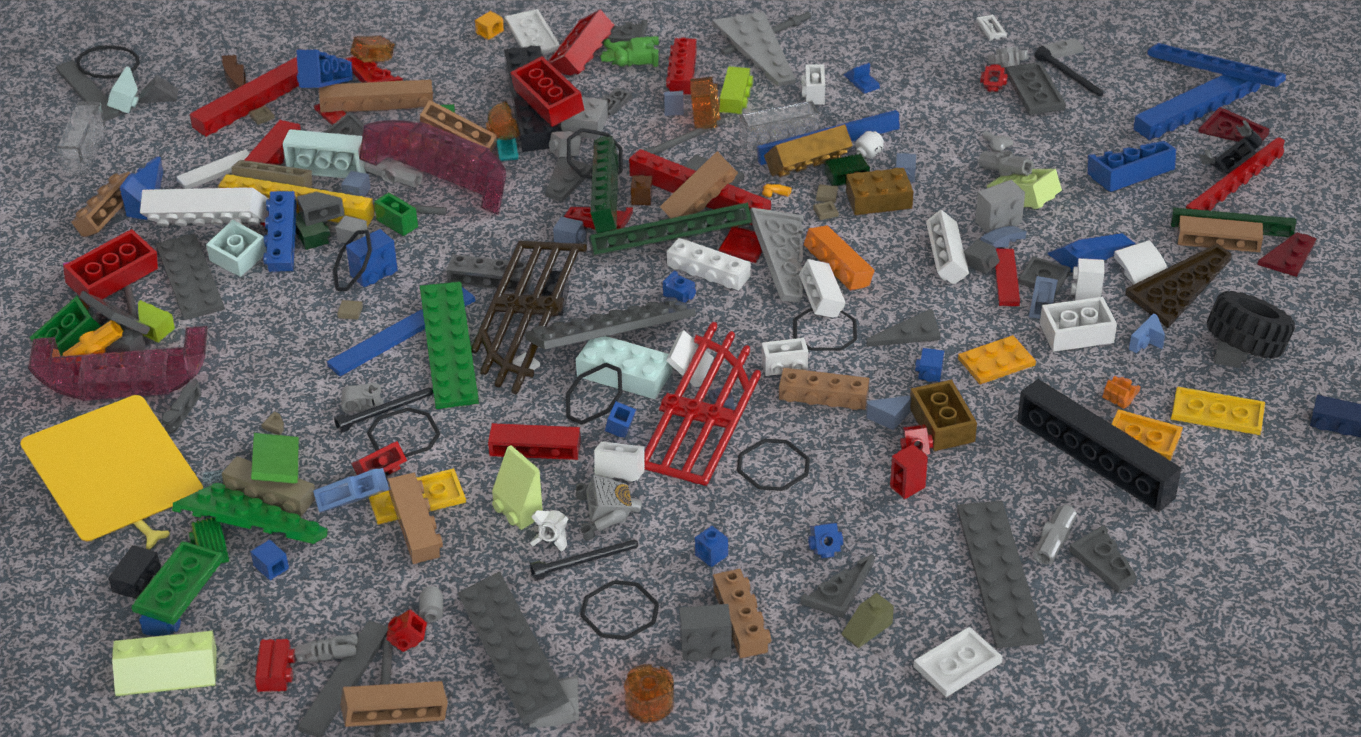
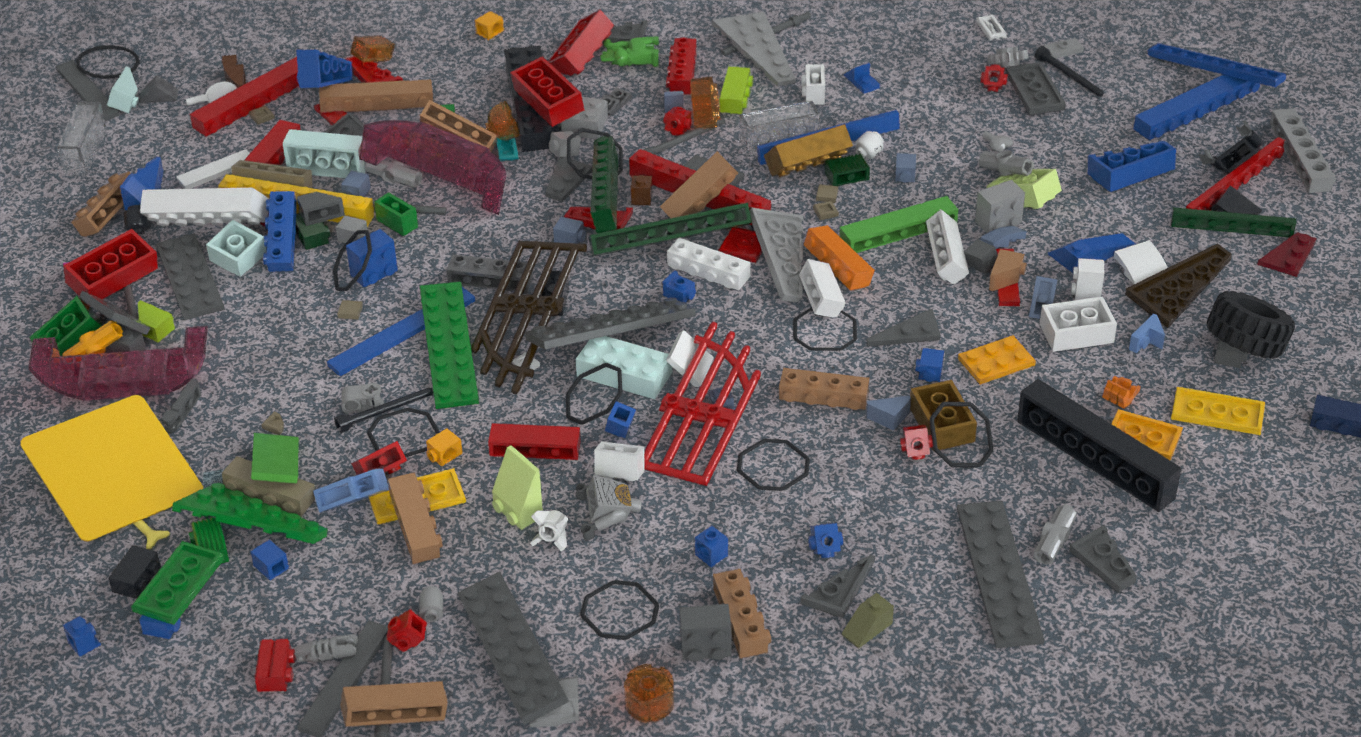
(81, 636): none -> blue brick
(135, 220): none -> black head
(164, 663): yellowish green slope -> none
(213, 92): none -> white piece
(443, 447): none -> light orange brick
(531, 29): white tile -> none
(542, 569): black piece -> none
(682, 119): none -> red brick
(779, 189): light orange arm -> none
(784, 354): white brick -> none
(879, 191): pearl gold brick -> none
(894, 225): none -> bright green brick
(908, 471): red brick -> none
(957, 661): white plate -> none
(988, 429): none -> black piece
(1007, 269): none -> medium nougat slope
(1043, 268): dark grey tile -> none
(1224, 123): dark red wing -> none
(1227, 233): medium nougat brick -> none
(1235, 202): none -> black slope
(1302, 151): none -> light grey brick

